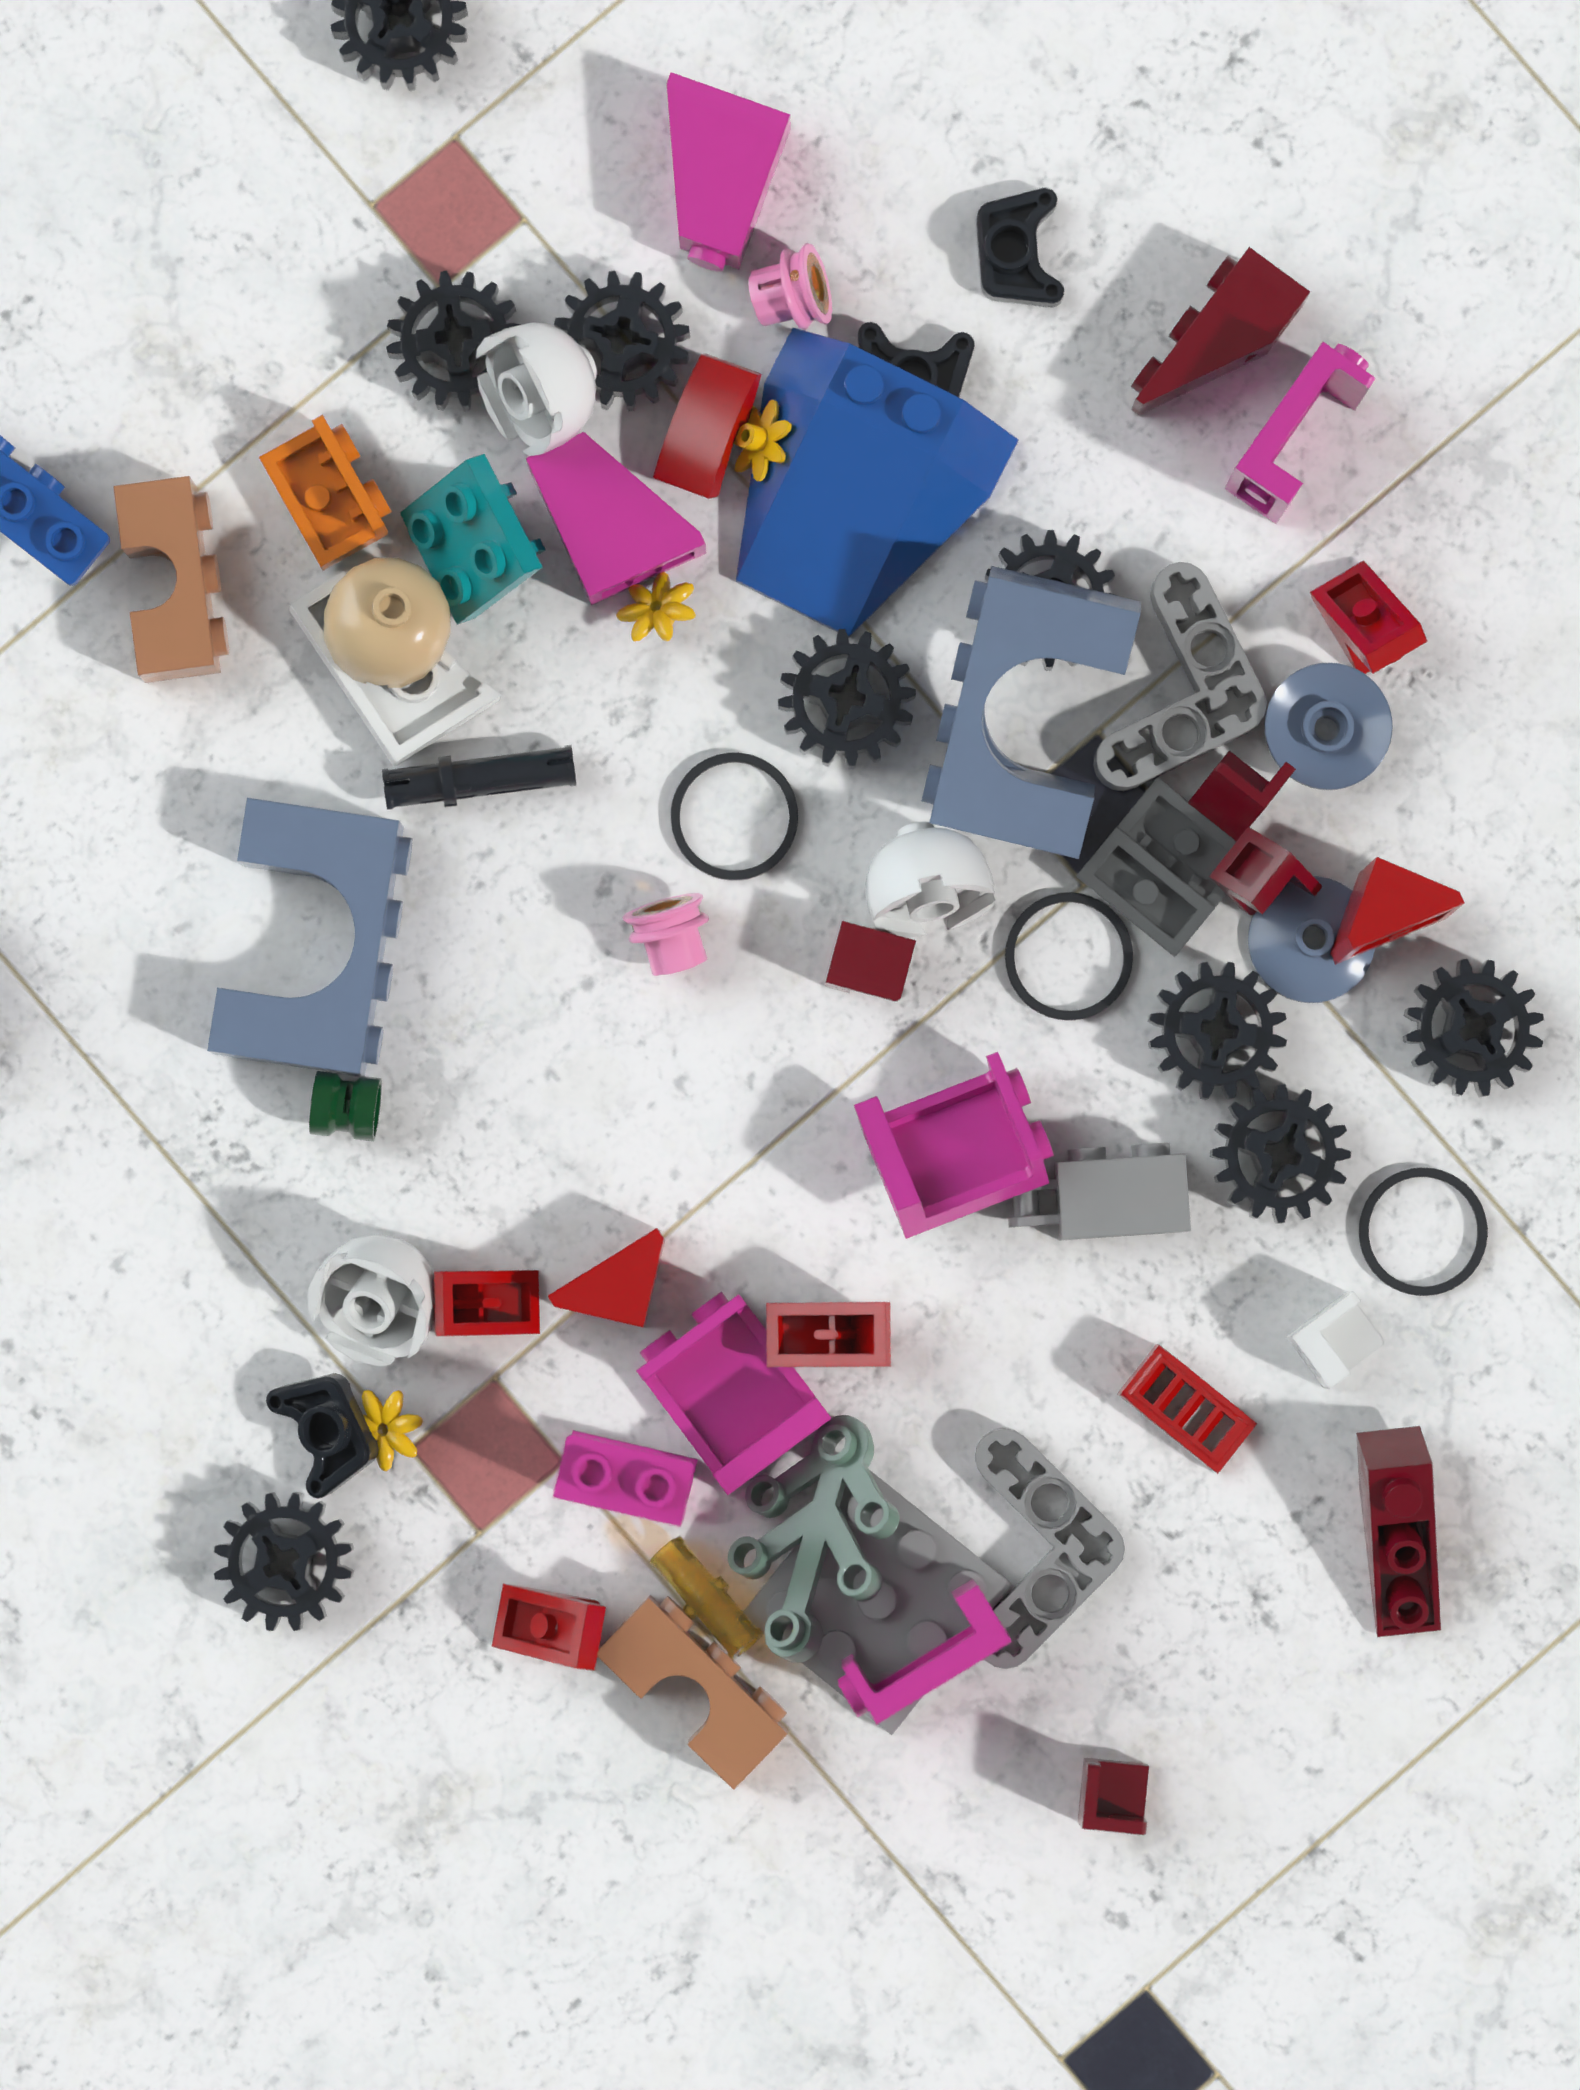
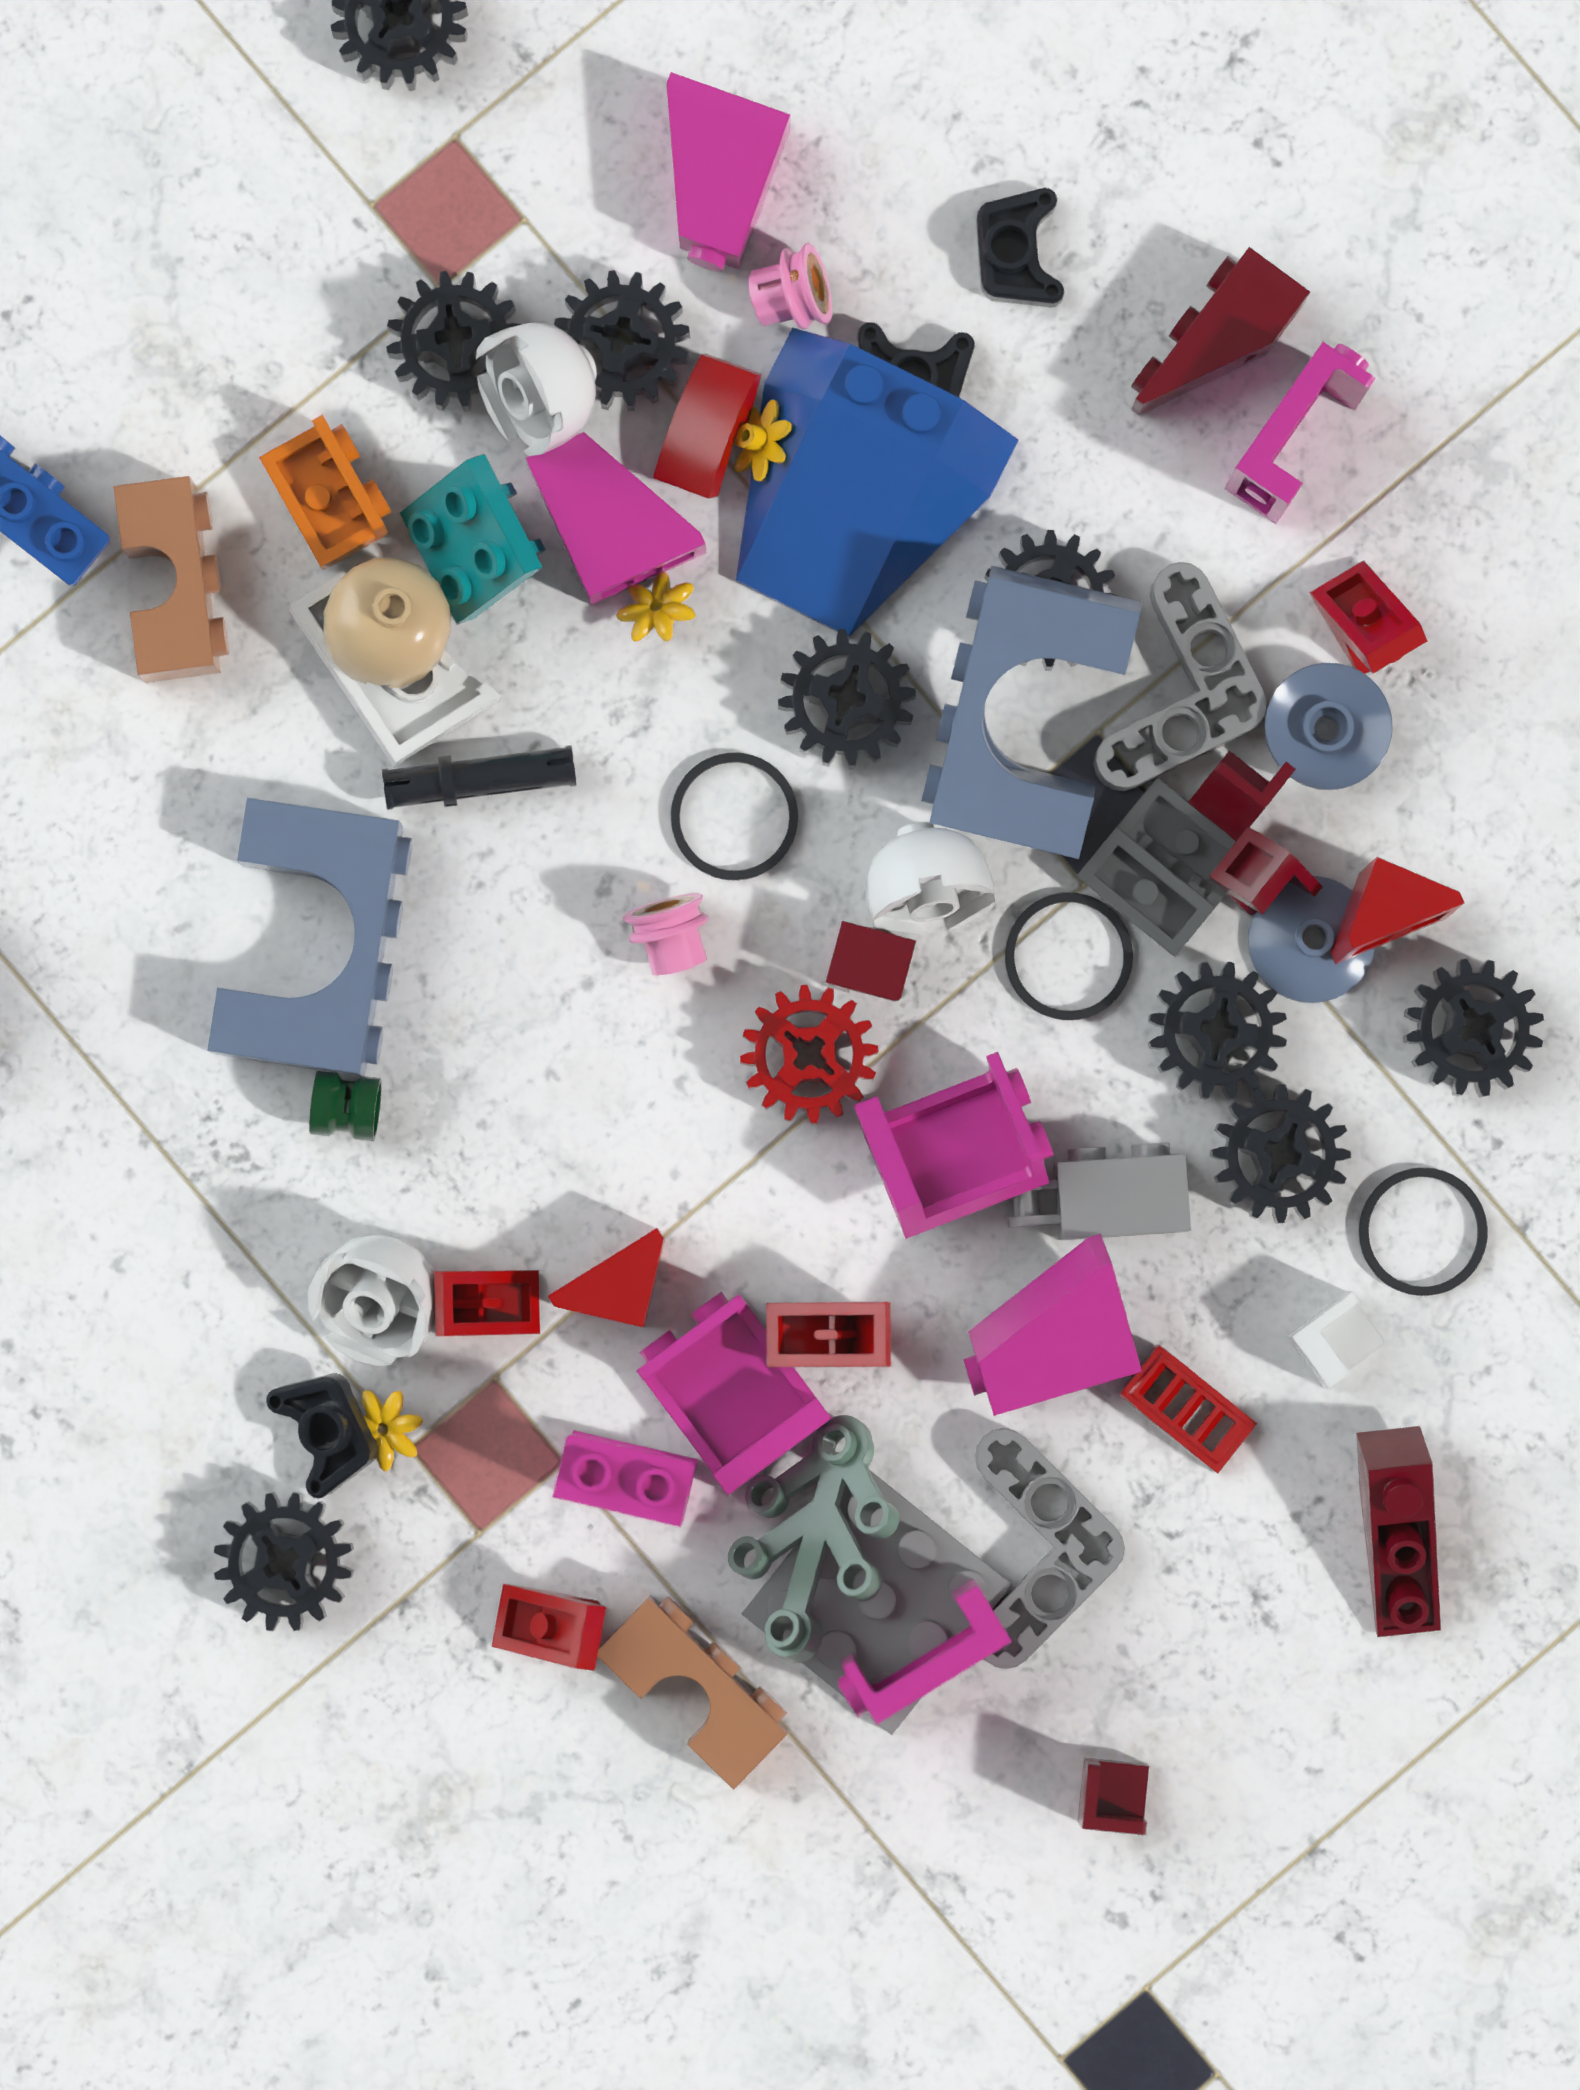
(706, 1597): clear yellow pin -> none
(828, 1033): none -> red gear
(1055, 1334): none -> dark pink slope

